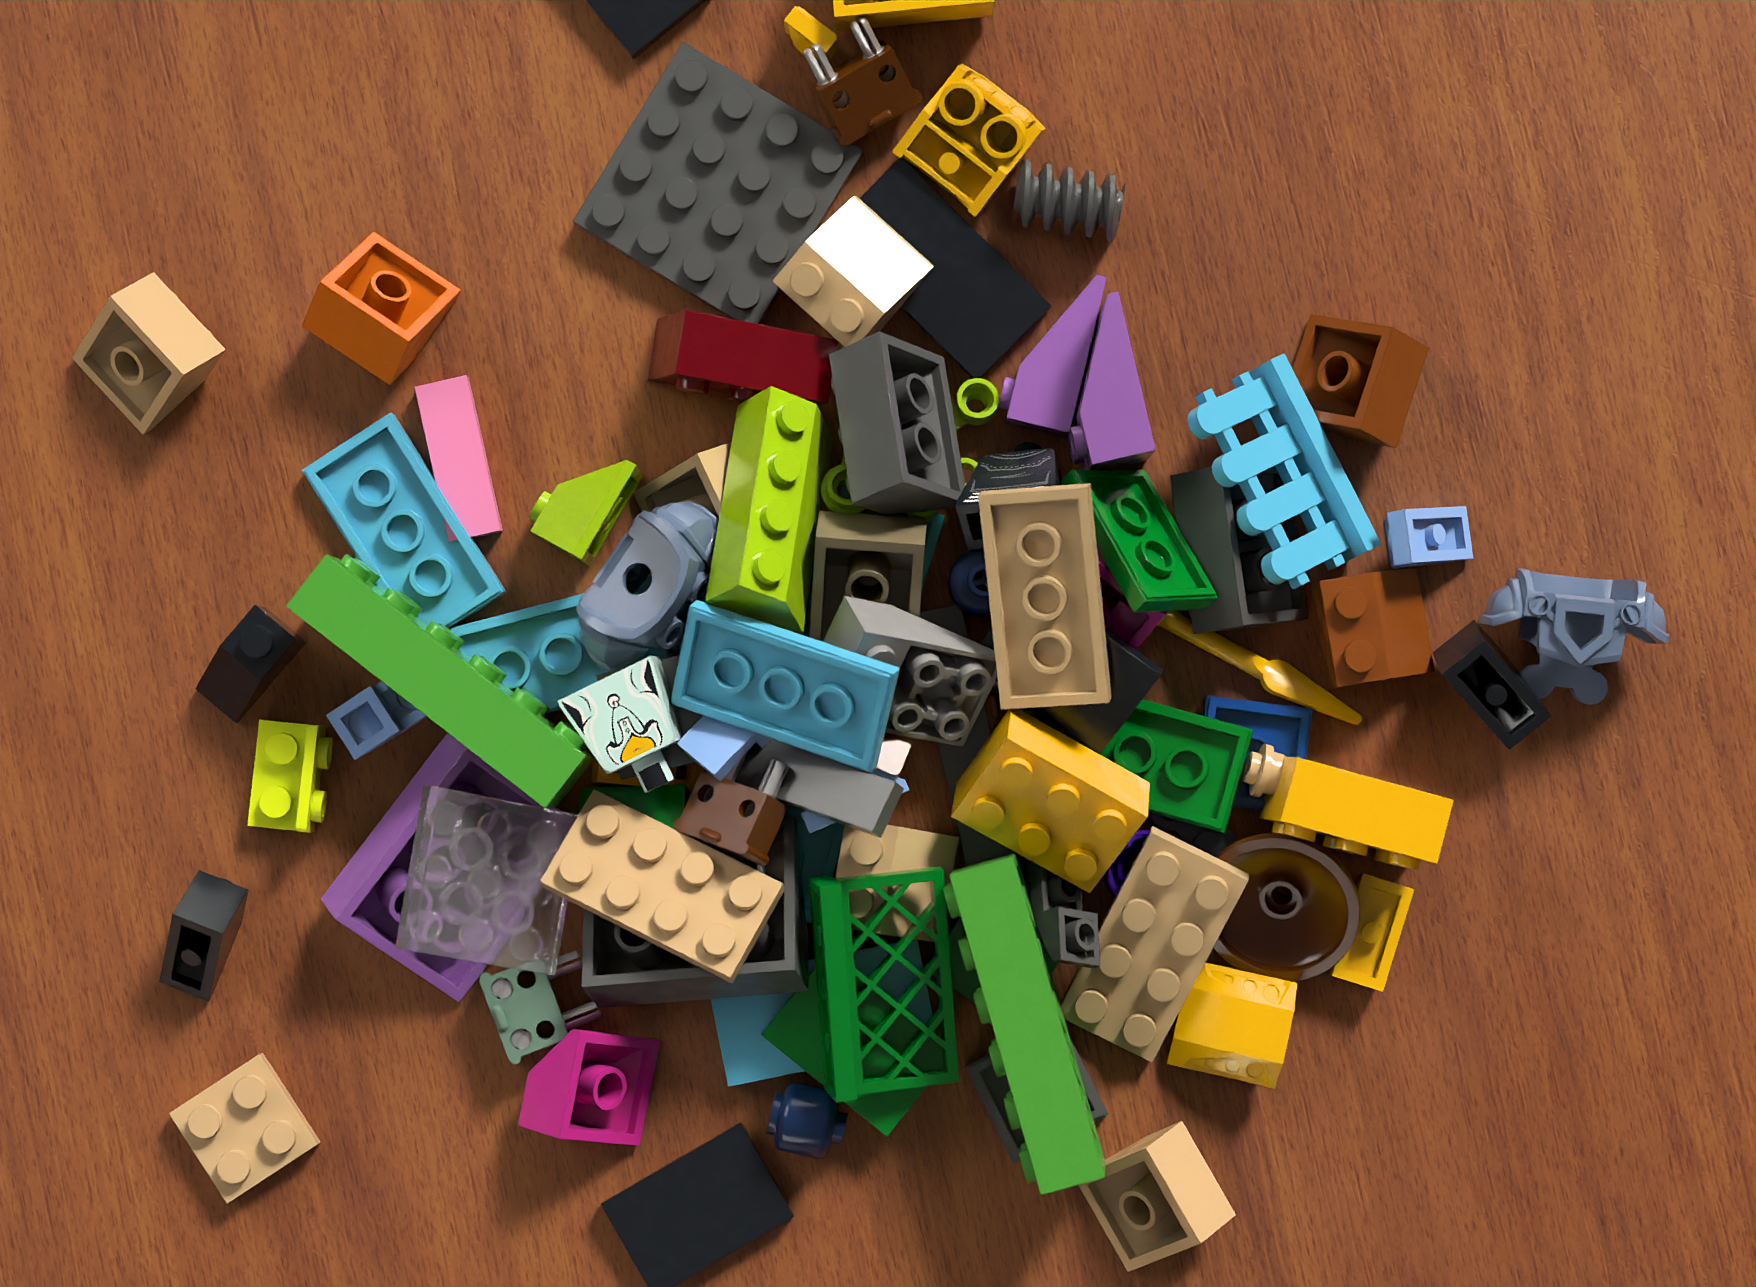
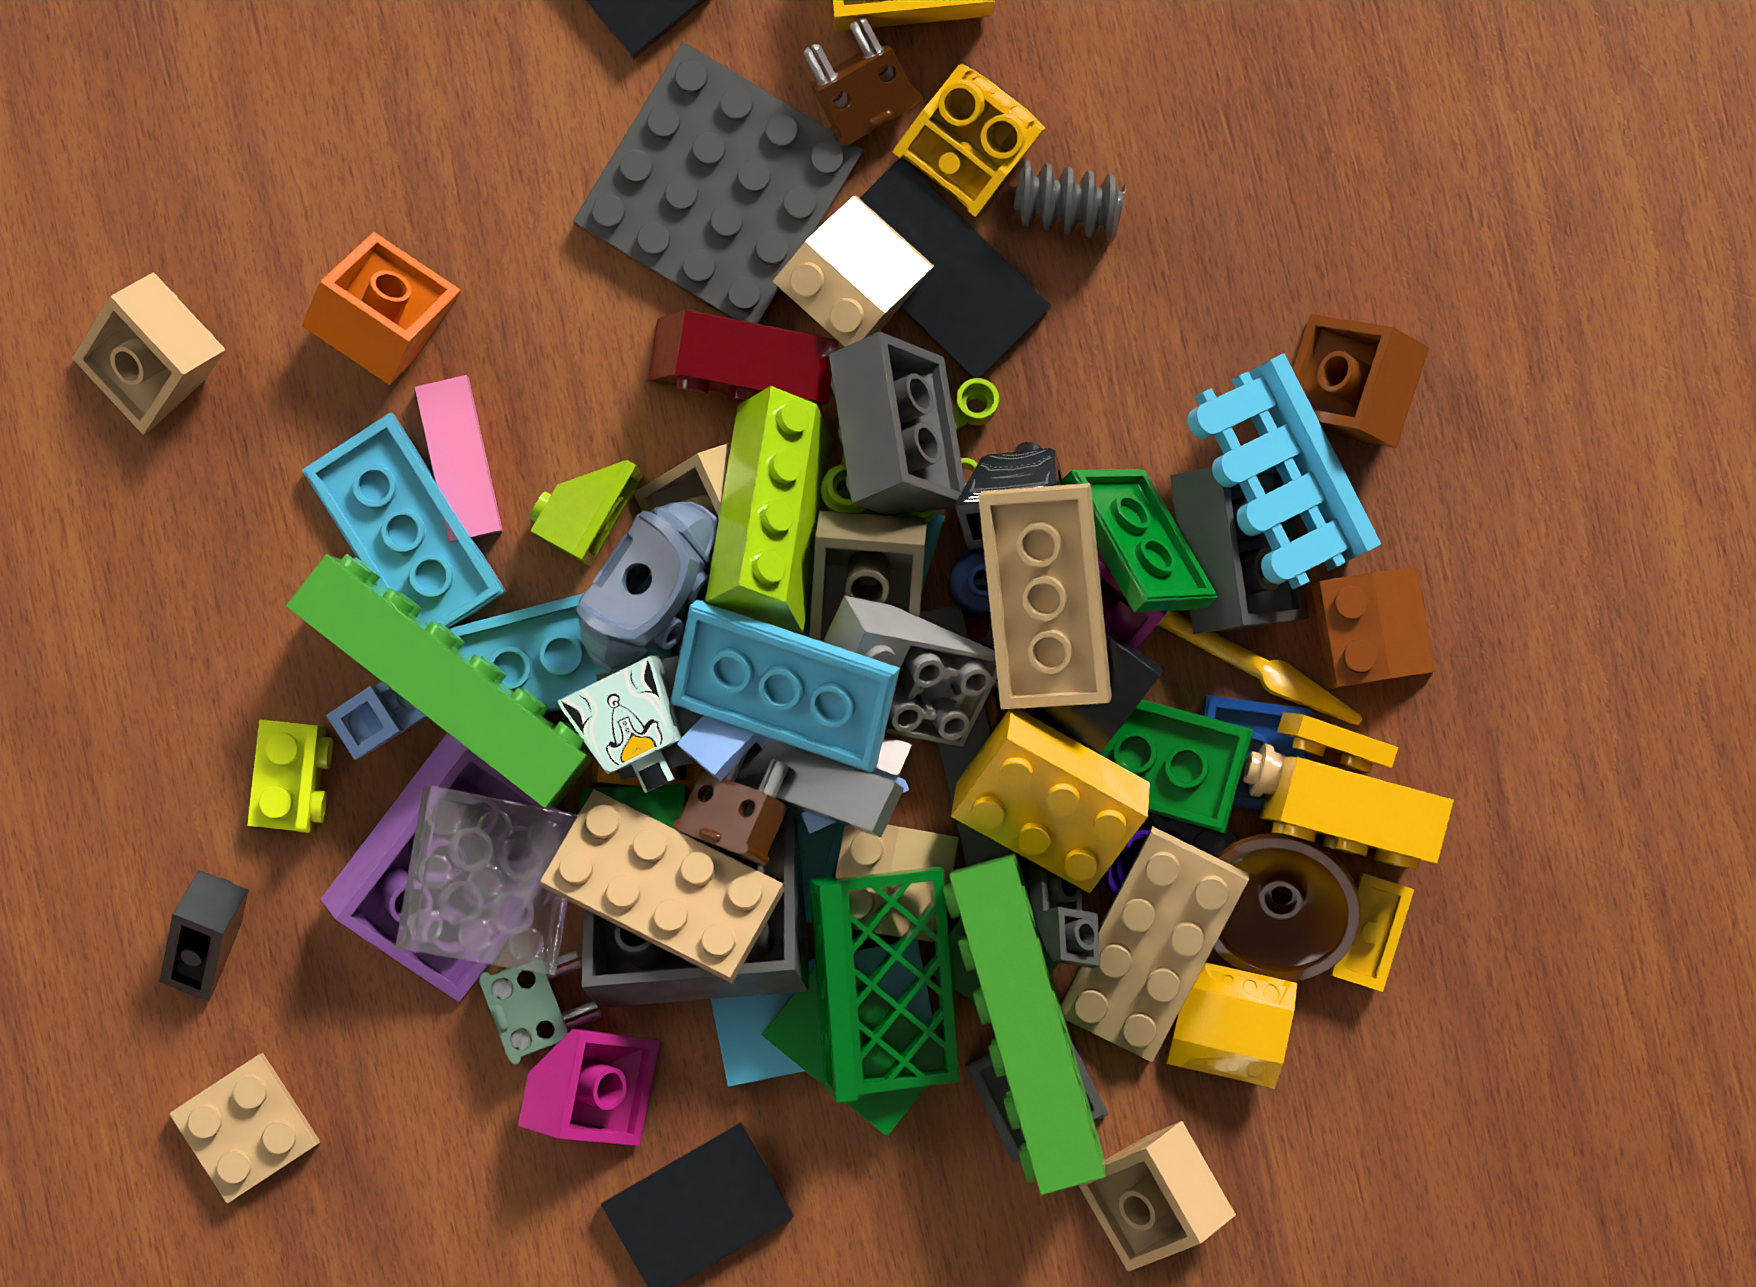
(248, 662): black slope -> none
(806, 1120): dark blue head -> none
(807, 31): yellow tile -> none
(1052, 373): medium lavender slope -> none
(1111, 411): medium lavender slope -> none
(1316, 736): none -> yellow plate
(1427, 536): light blue slope -> none
(1490, 684): black slope -> none
(1575, 626): sand blue piece -> none

